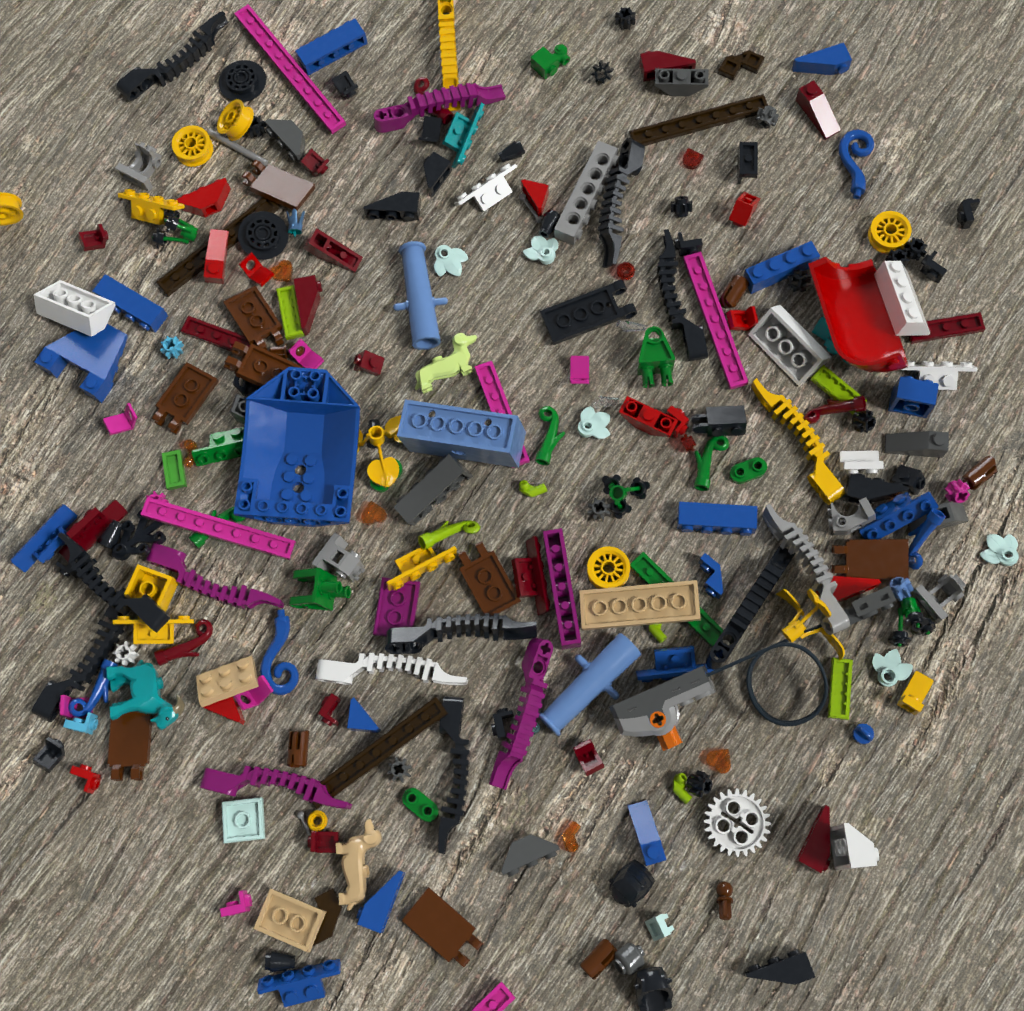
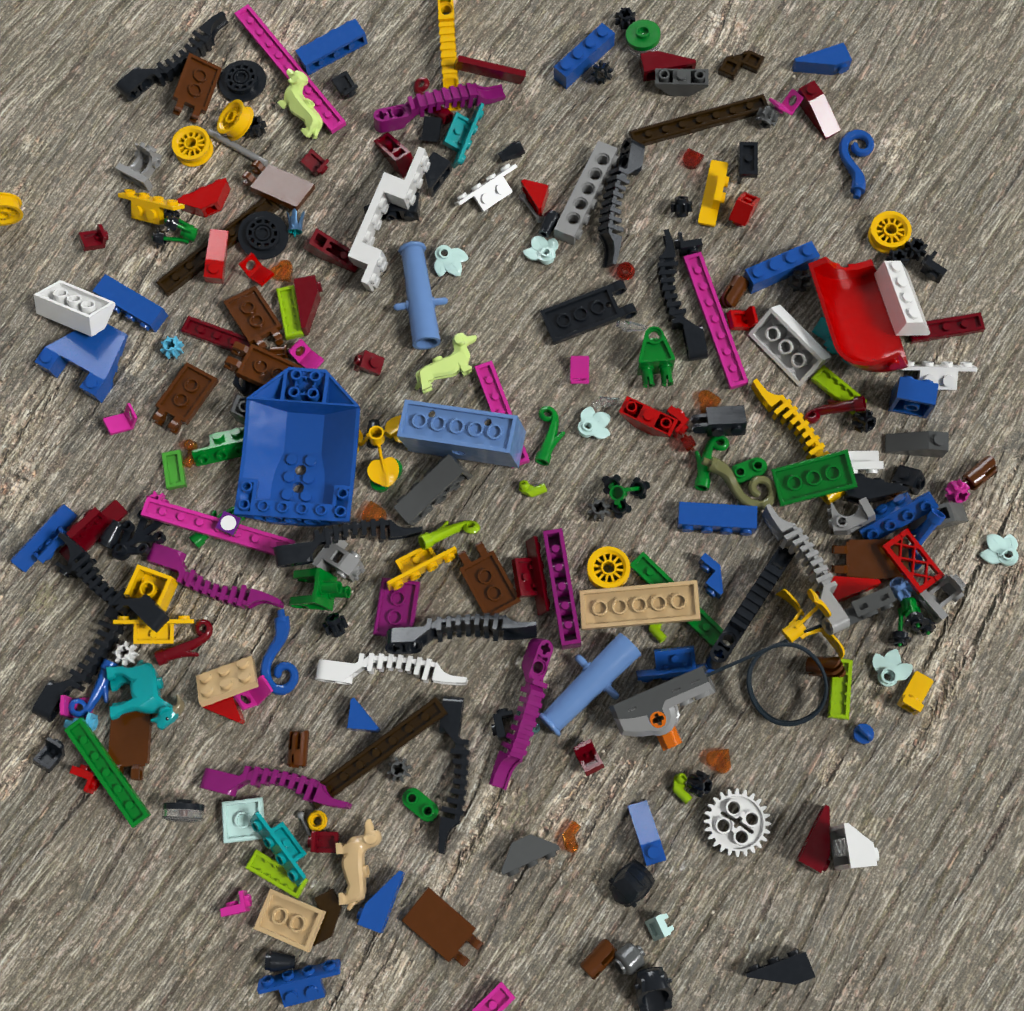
(107, 772): none -> green plate
(183, 811): none -> clear piece
(196, 86): none -> reddish brown tile
(228, 523): none -> tile
(274, 873): none -> lime plate
(283, 845): none -> teal bracket
(287, 137): dark grey slope -> none
(301, 106): none -> yellowish green animal
(302, 553): none -> black piece
(328, 706): dark red bracket -> none
(335, 625): none -> black gear
(390, 190): none -> white bracket
(395, 153): none -> dark red slope
(489, 69): none -> dark red tile
(546, 63): green brick -> none
(584, 55): none -> blue brick
(643, 37): none -> green piece
(708, 399): none -> clear orange tile
(713, 193): none -> yellow bracket
(724, 891): reddish brown axle -> none
(725, 472): none -> olive plant
(785, 106): none -> dark pink bracket
(814, 478): none -> green tile
(832, 665): none -> reddish brown arm
(909, 576): none -> red window
(964, 212): black bracket -> none

